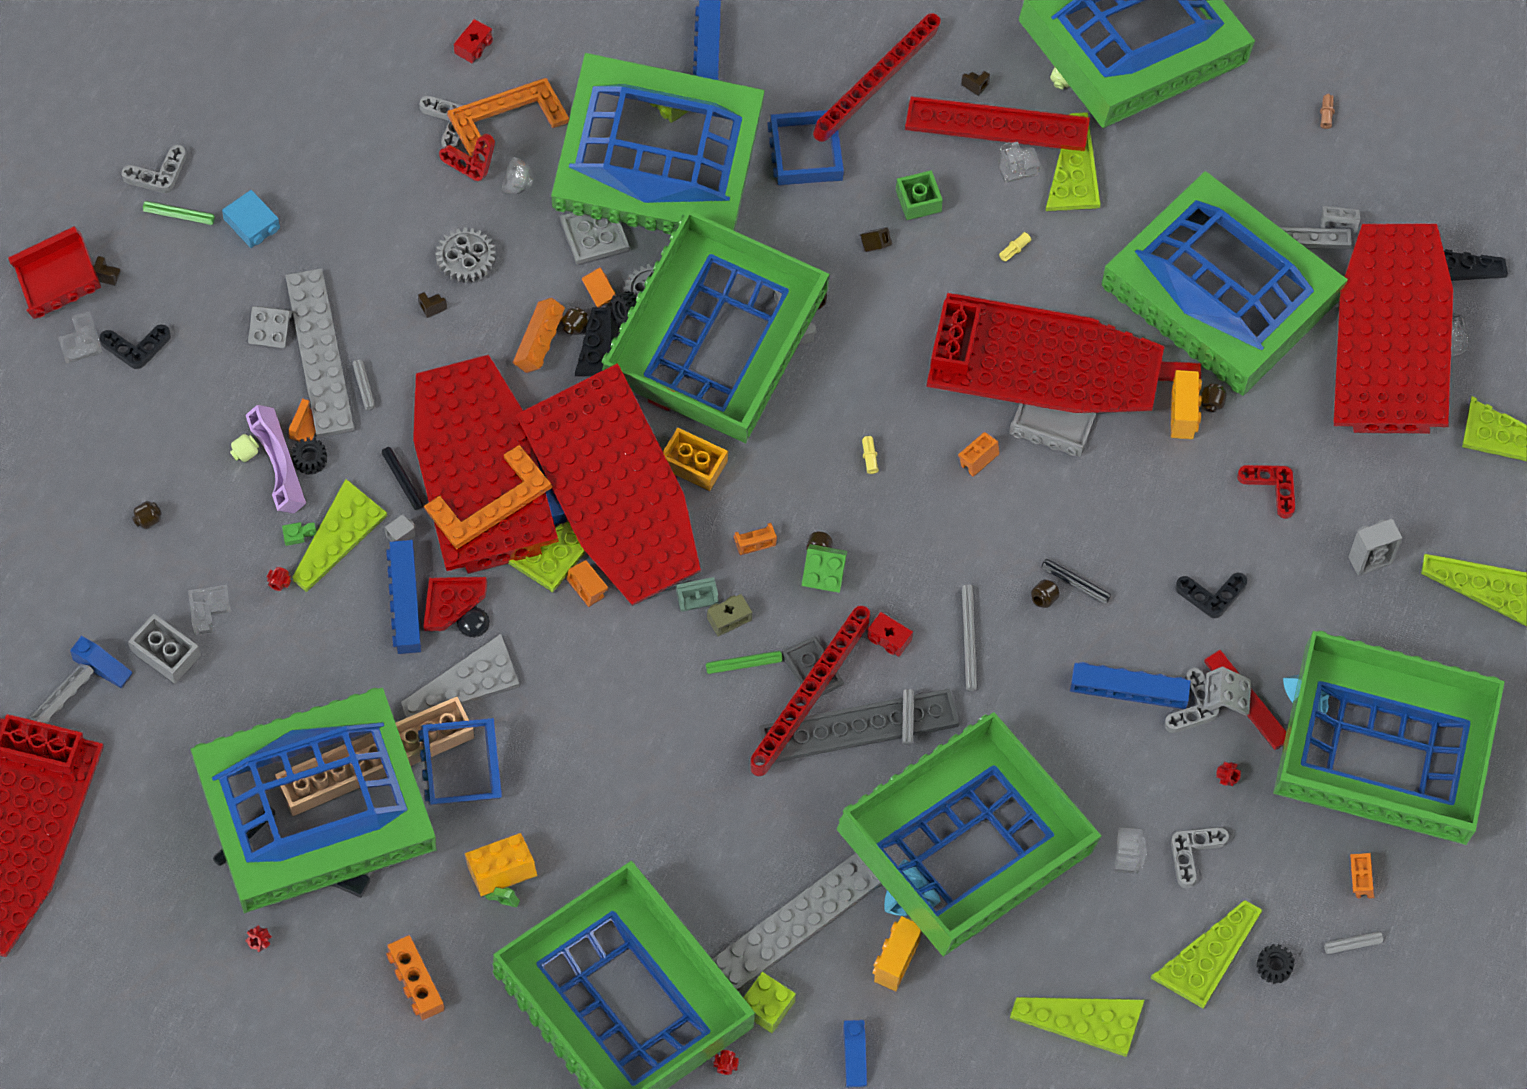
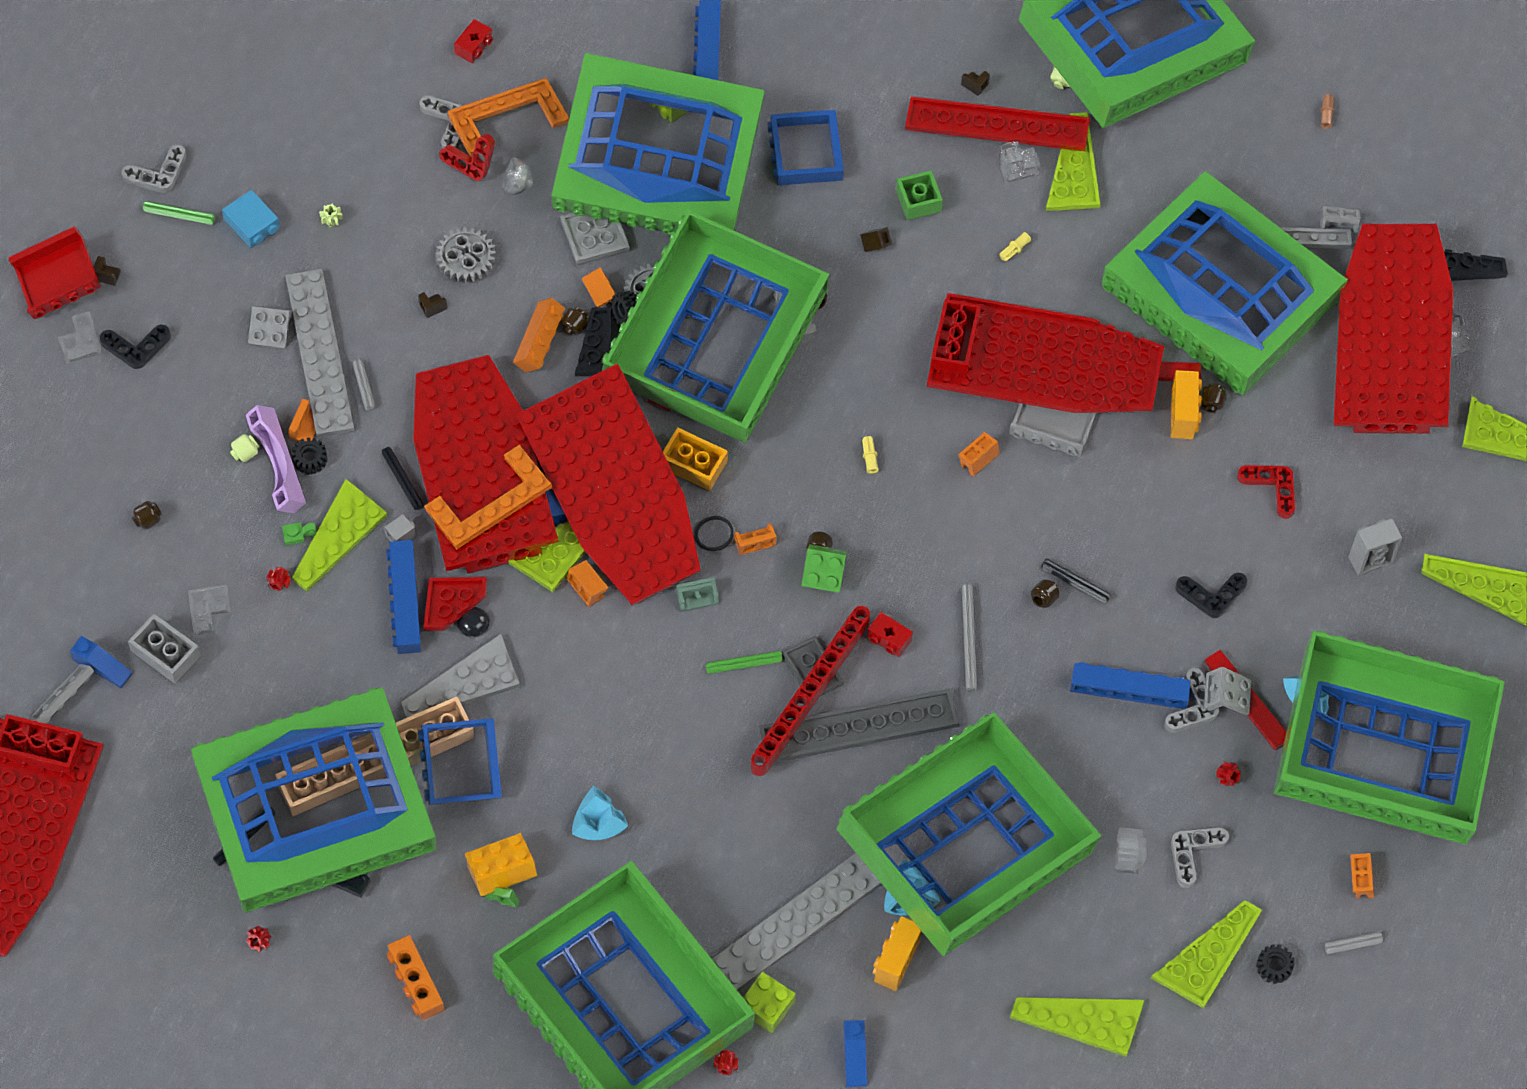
(331, 215): none -> yellowish green gear
(597, 817): none -> medium azure brick
(714, 518): none -> black piece
(729, 614): olive brick -> none
(876, 77): red beam -> none
(908, 715): light grey axle -> none

